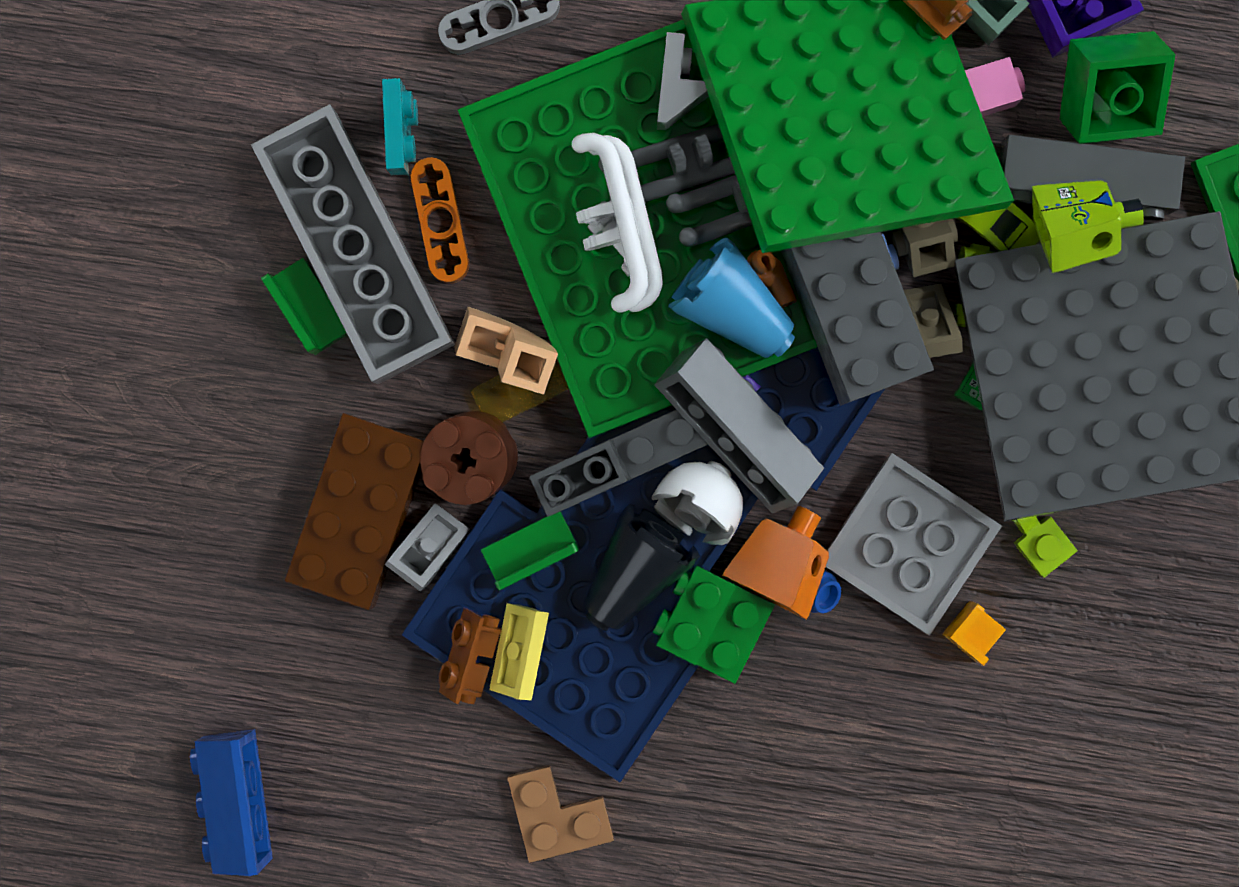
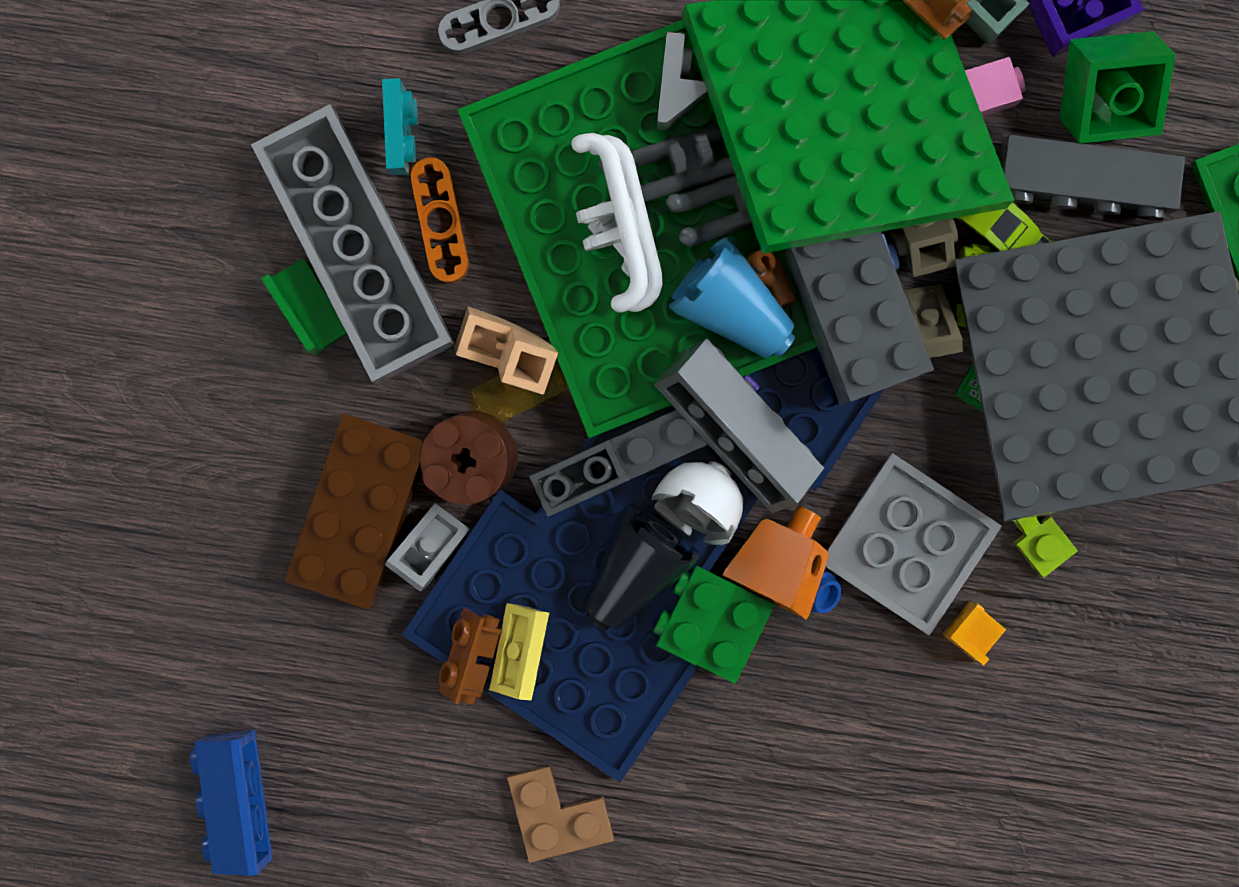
(530, 550): green panel -> none
(1081, 222): lime torso -> none

